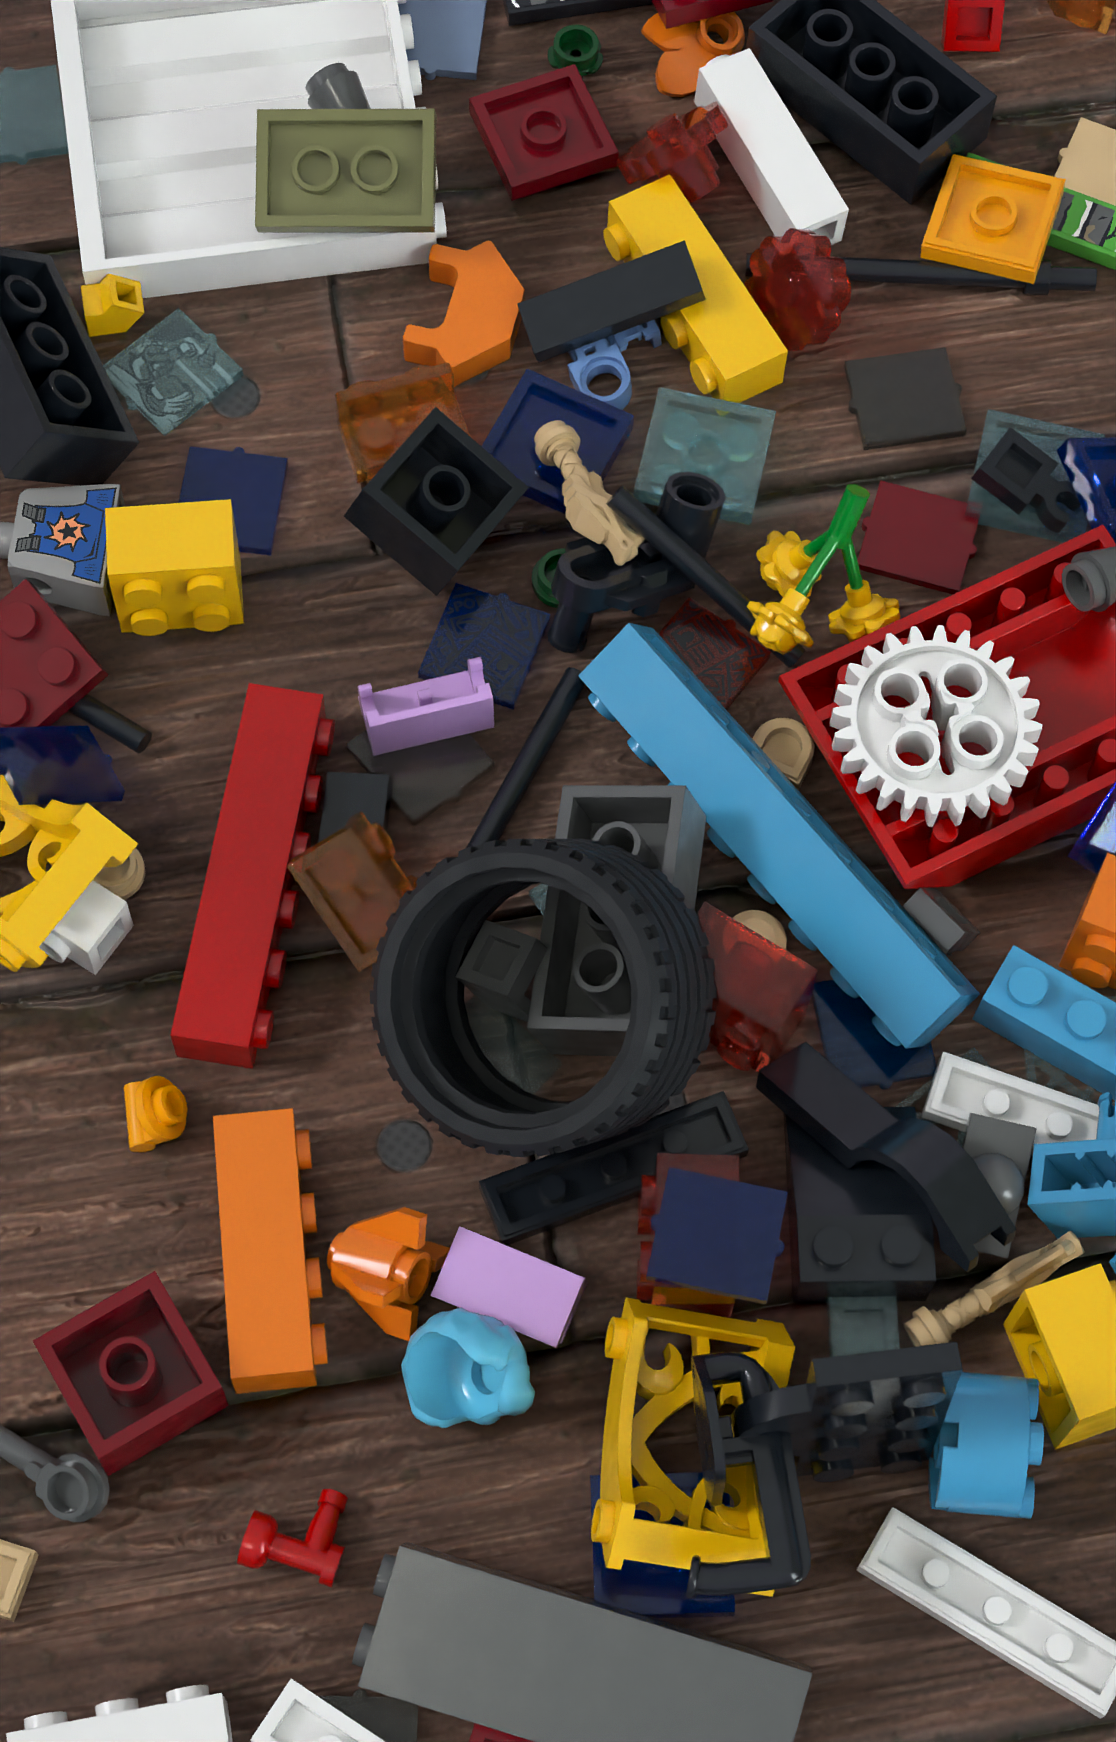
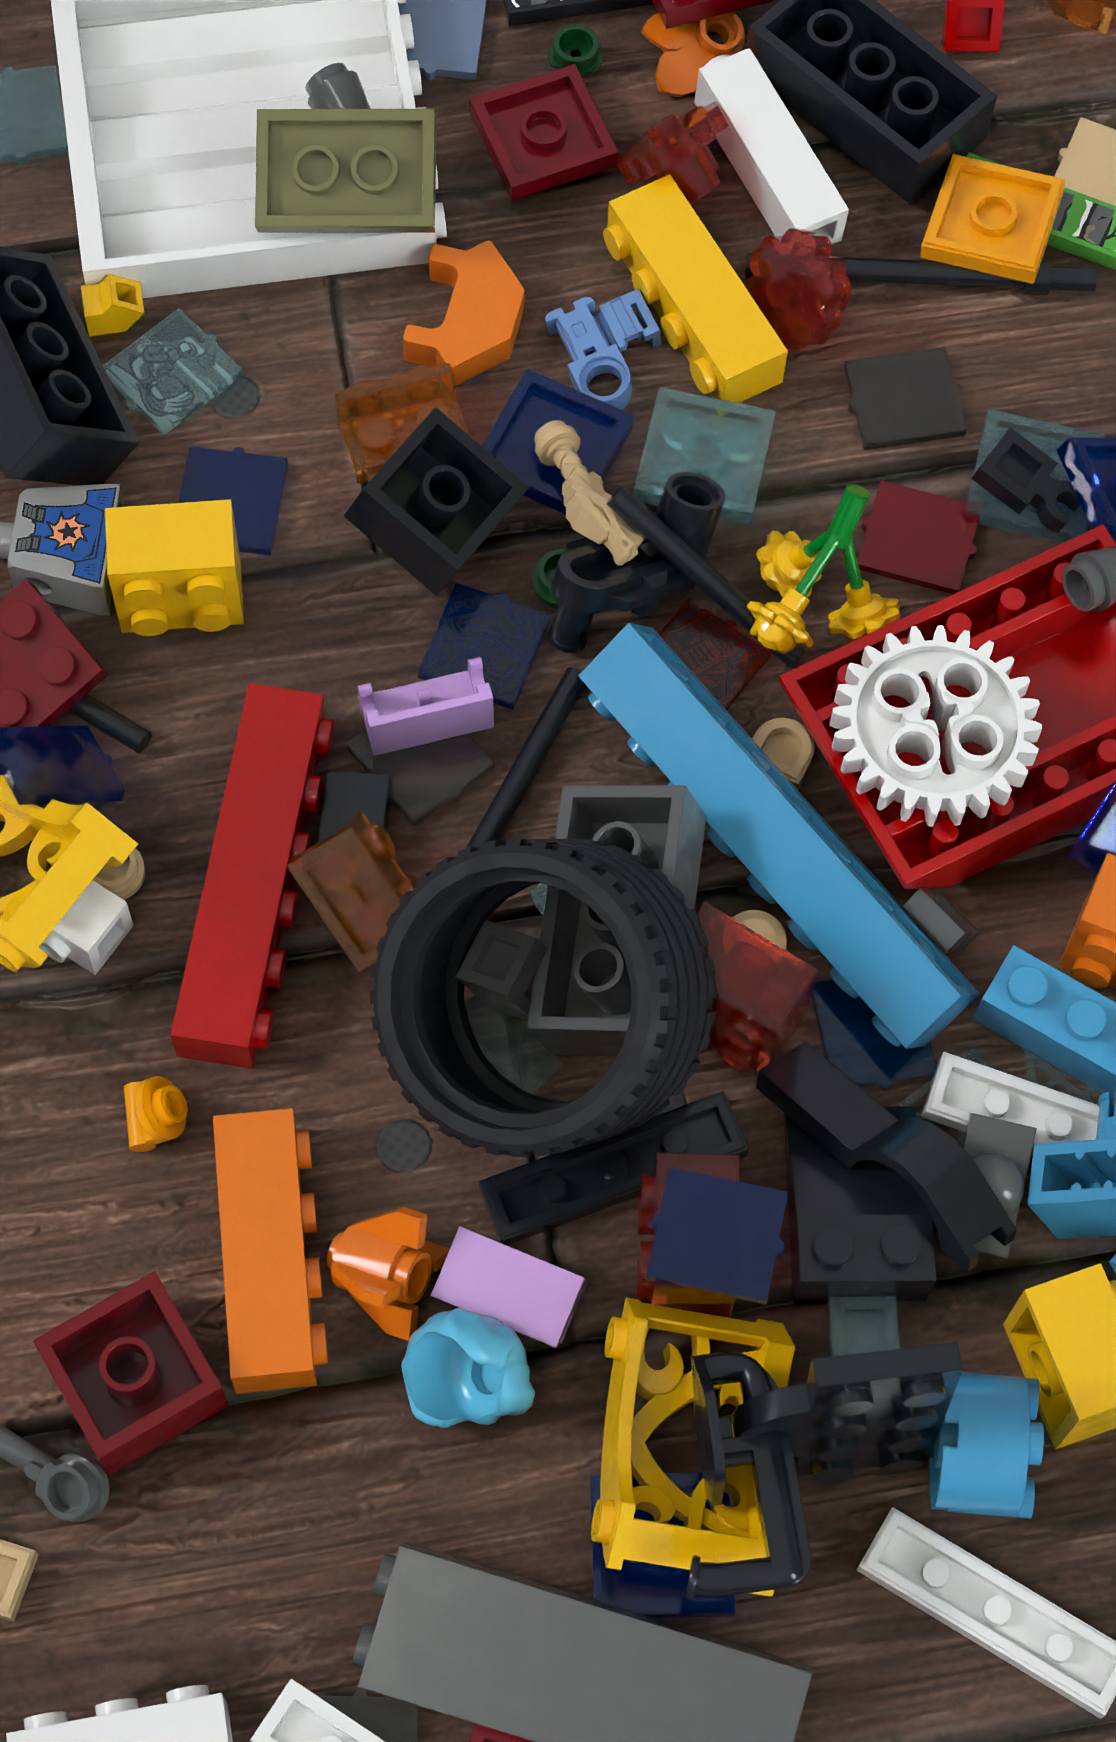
(313, 1555): red piece -> none
(611, 301): black tile -> none
(992, 1293): tan piece -> none

